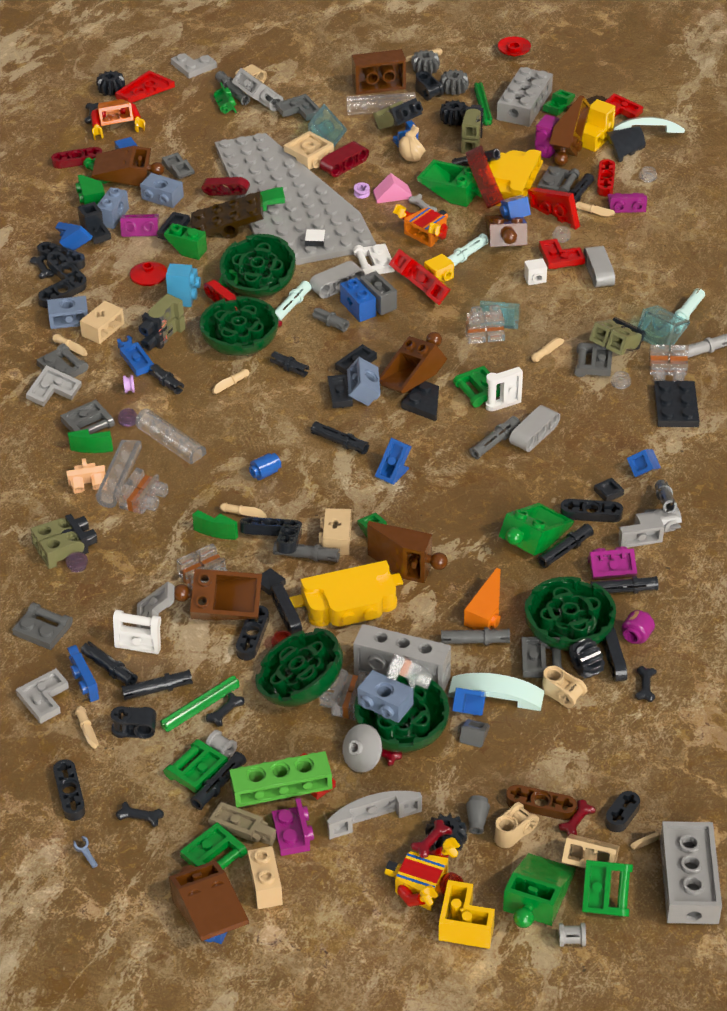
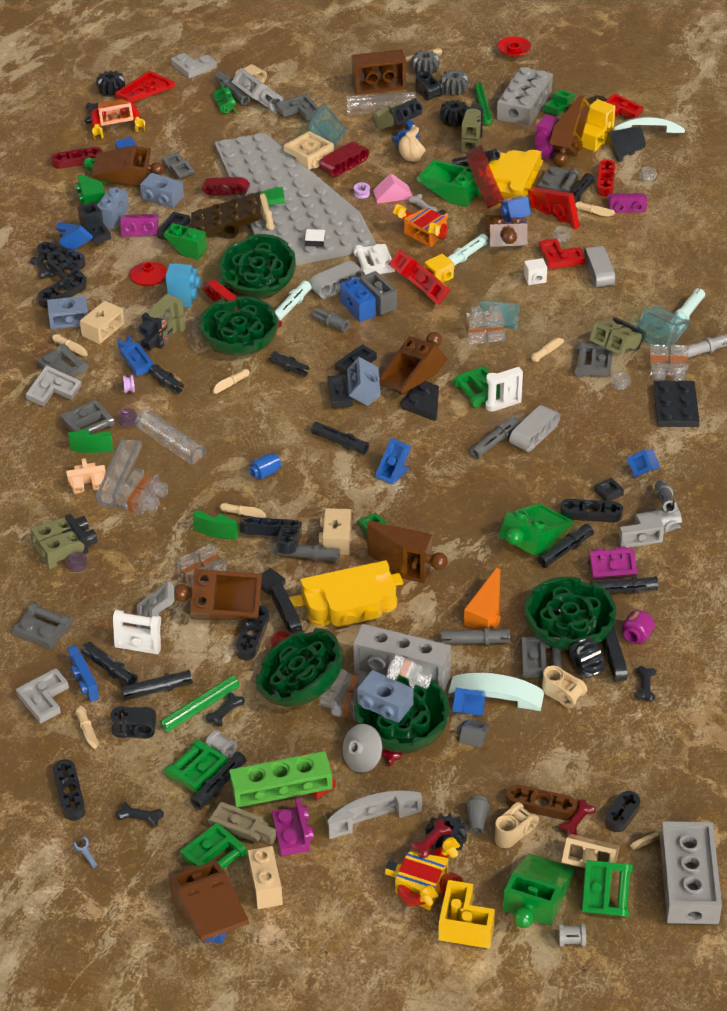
(267, 213): none -> tan piece

